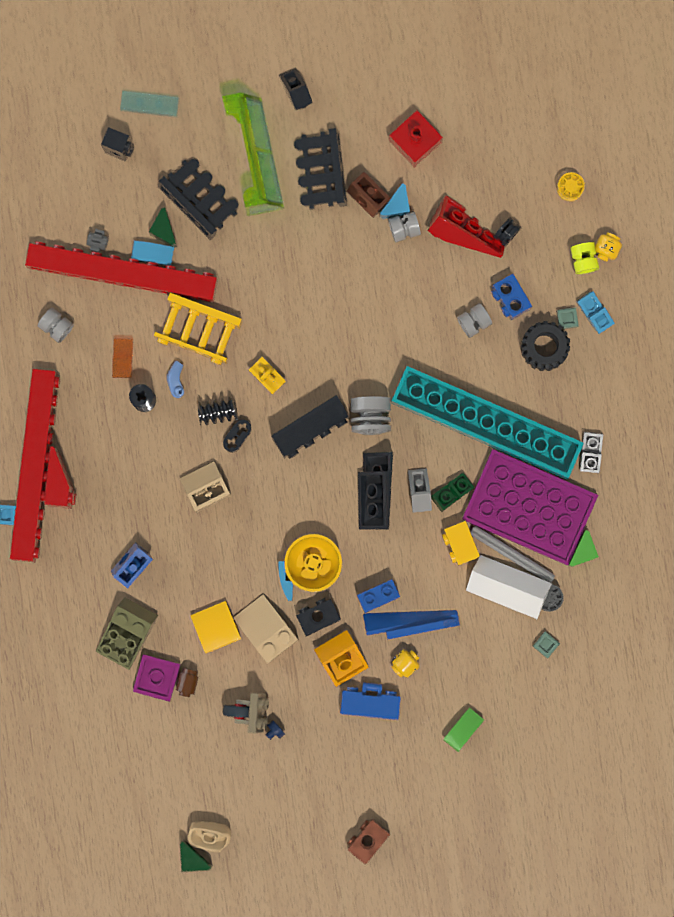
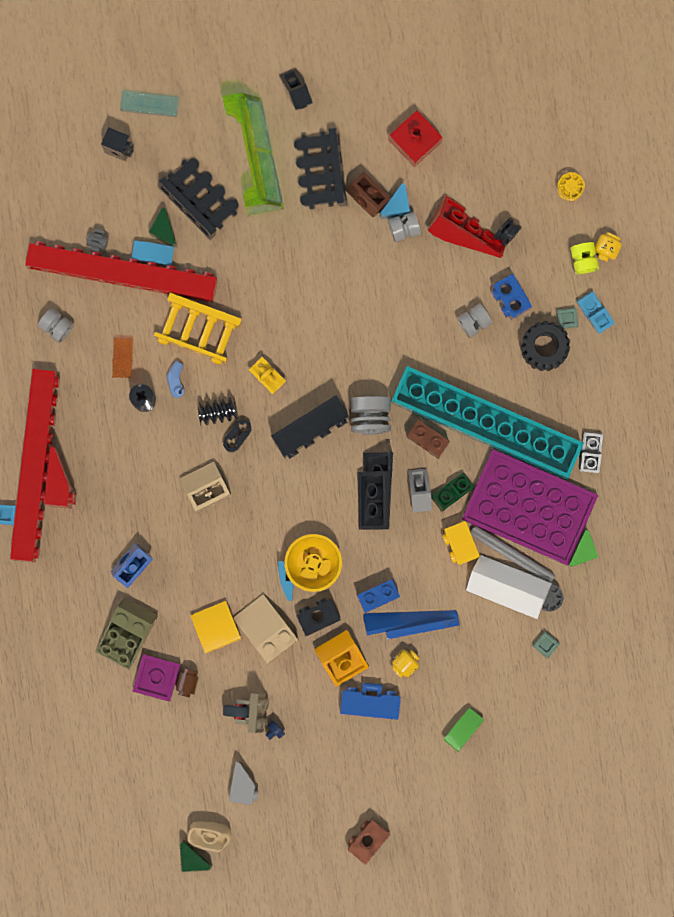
(242, 786): none -> light grey slope
(428, 439): none -> copper brick

